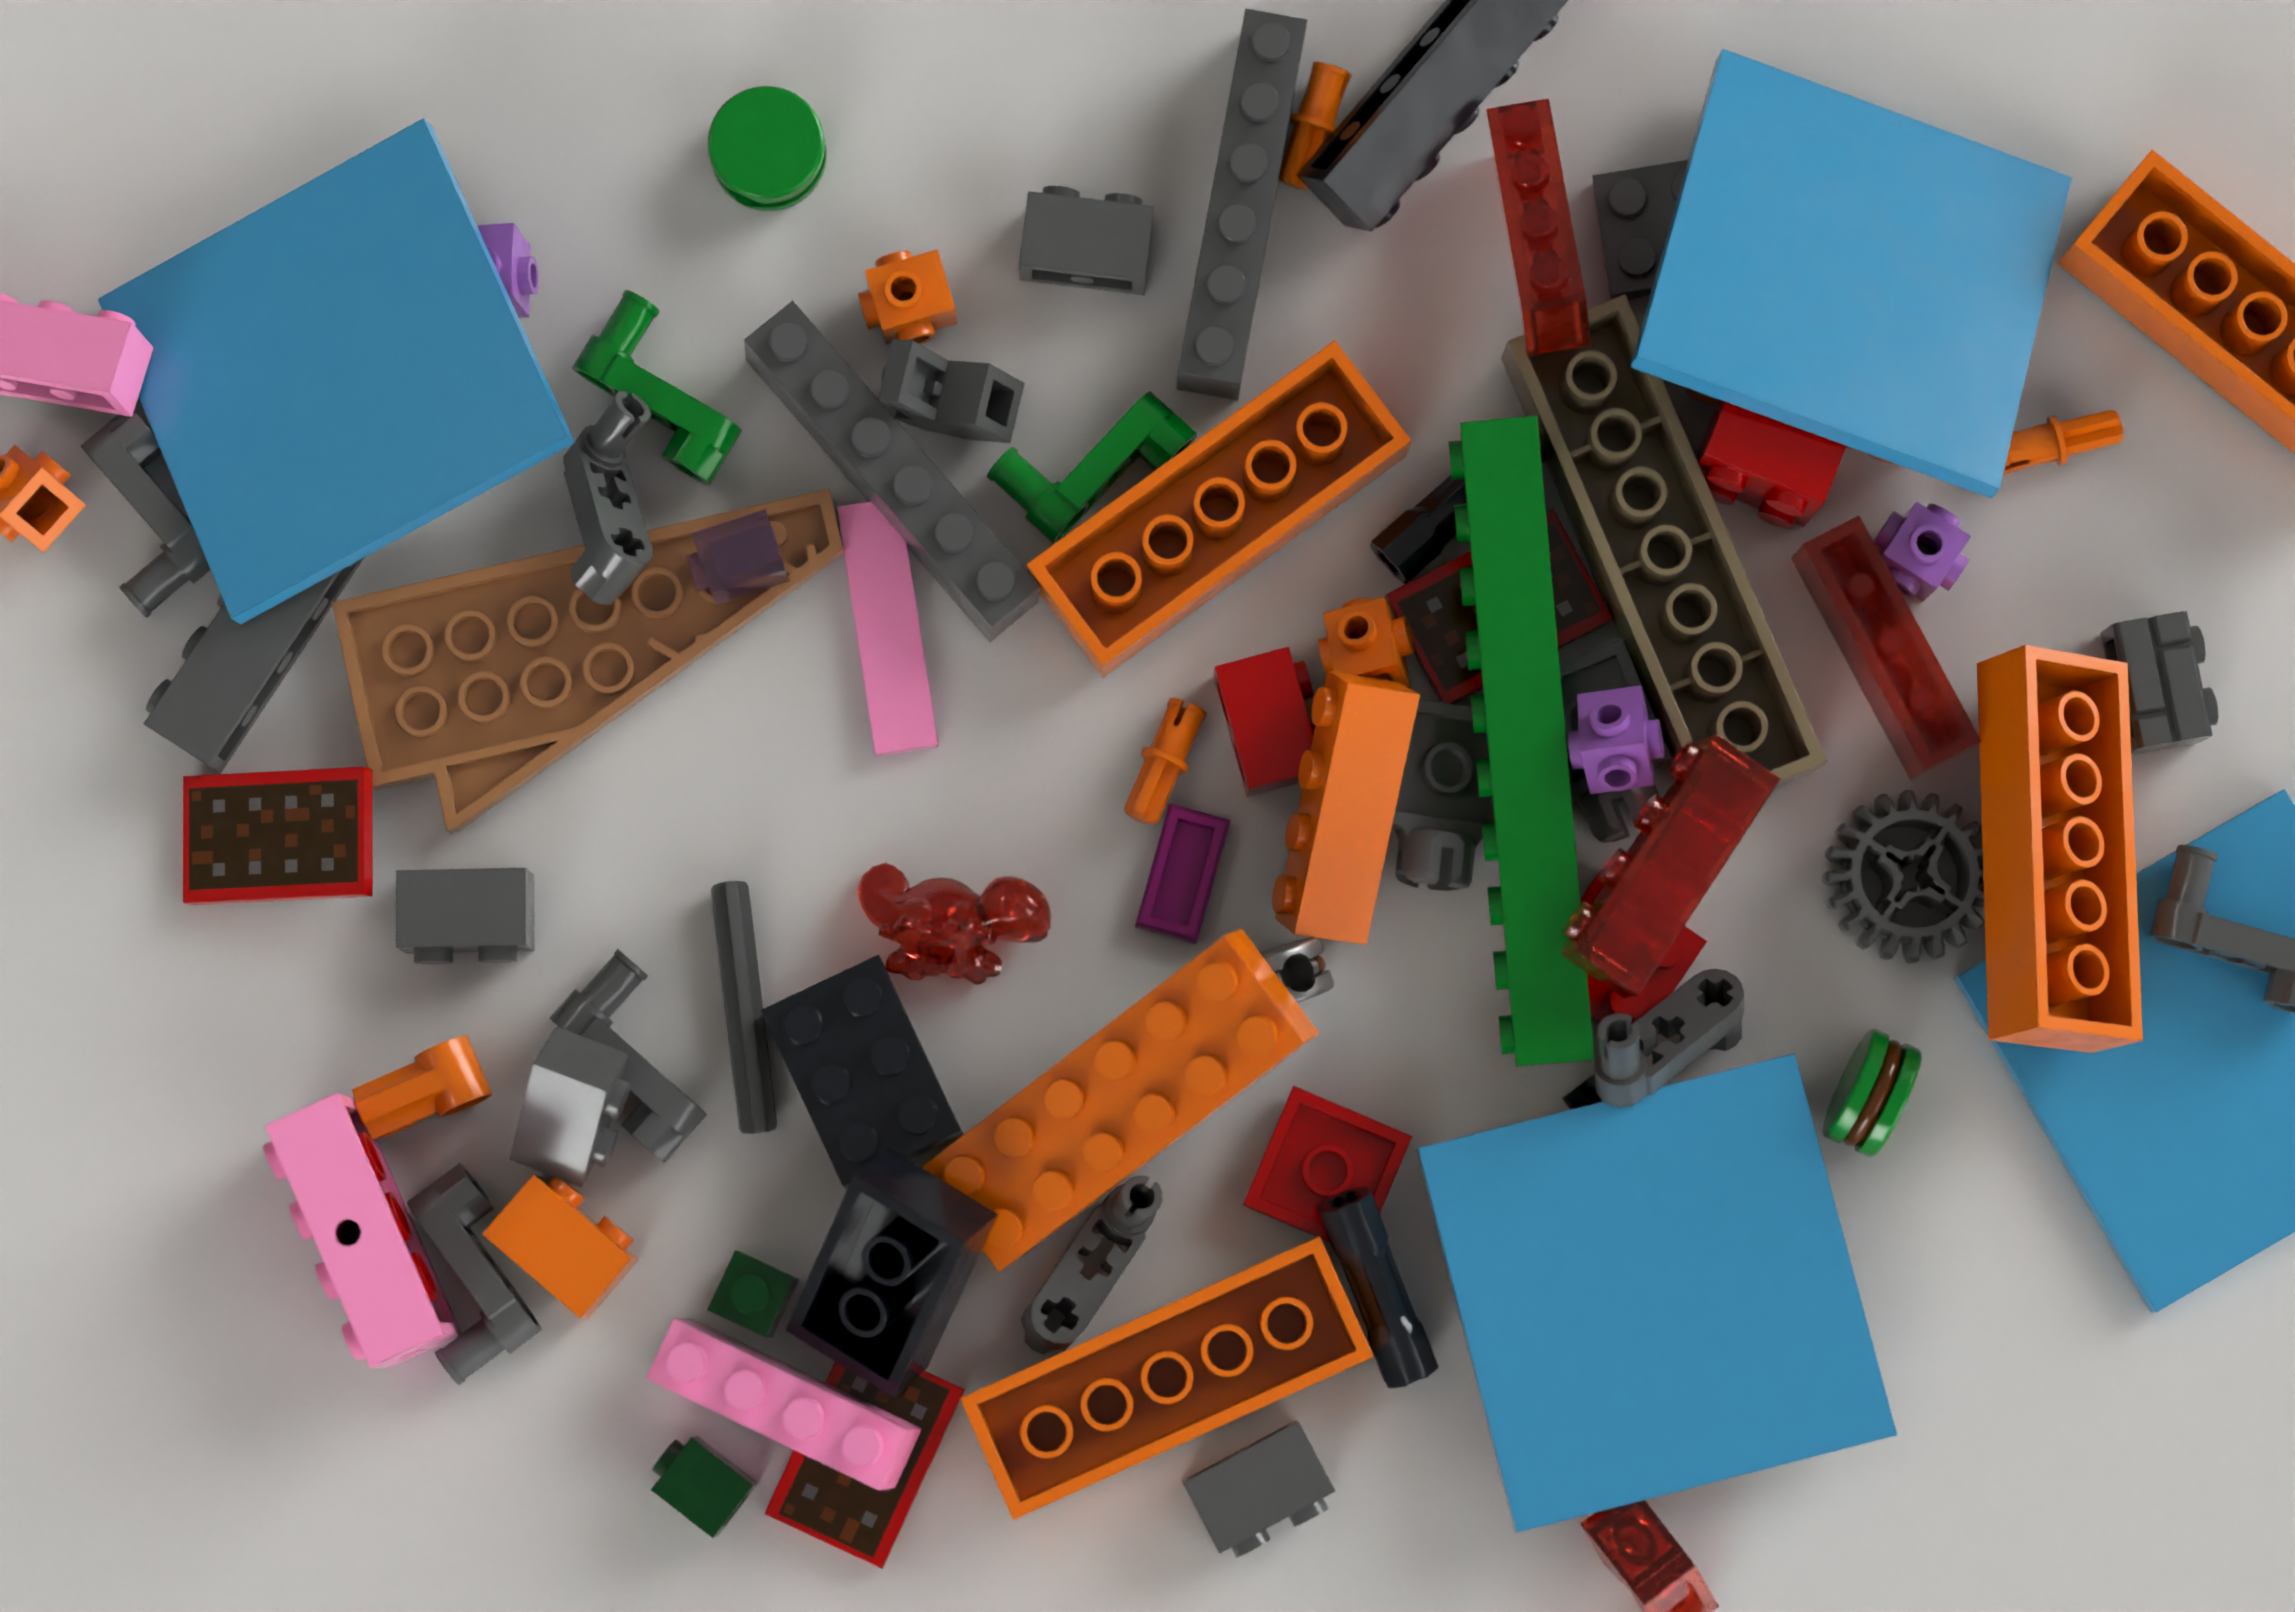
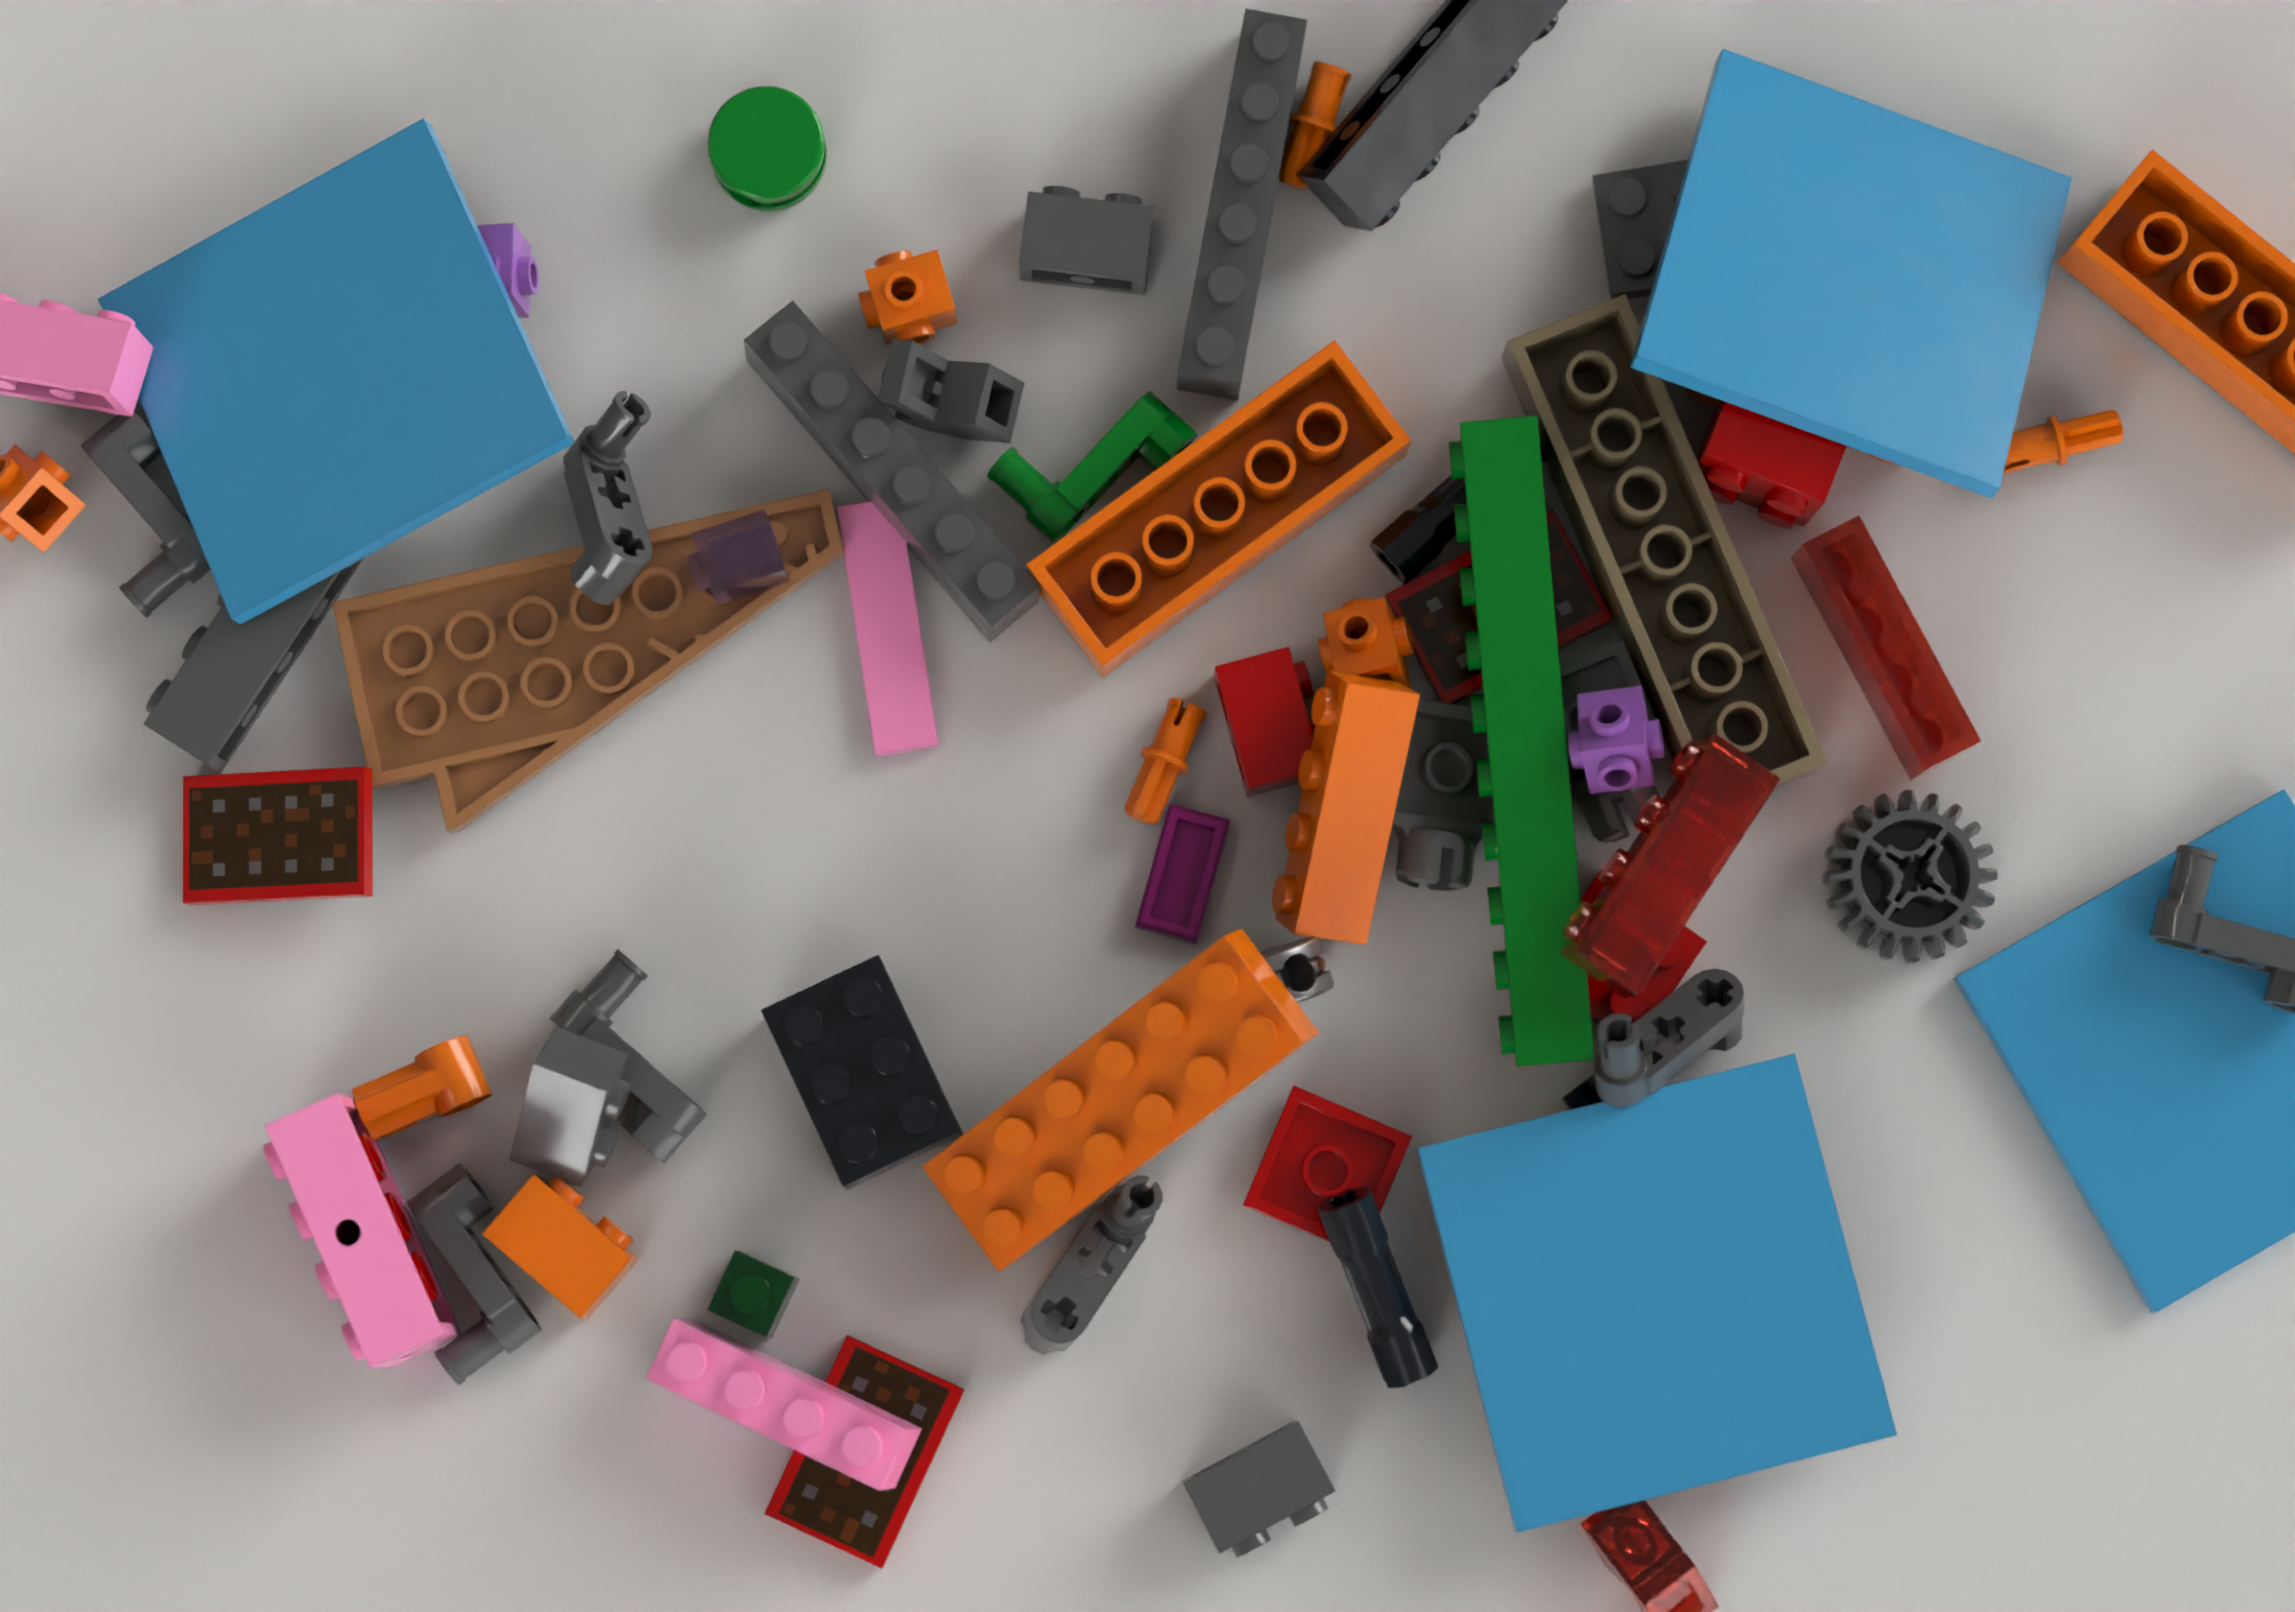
(465, 912): dark grey brick -> none
(701, 433): green beam -> none
(701, 1484): dark green brick -> none
(743, 1007): dark grey axle -> none
(891, 1271): black brick -> none
(948, 923): clear red animal -> none
(1166, 1378): orange brick -> none
(1538, 227): clear red brick -> none
(1872, 1093): green head -> none
(1912, 570): medium lavender brick -> none
(2058, 851): orange brick -> none
(2163, 681): dark grey brick -> none

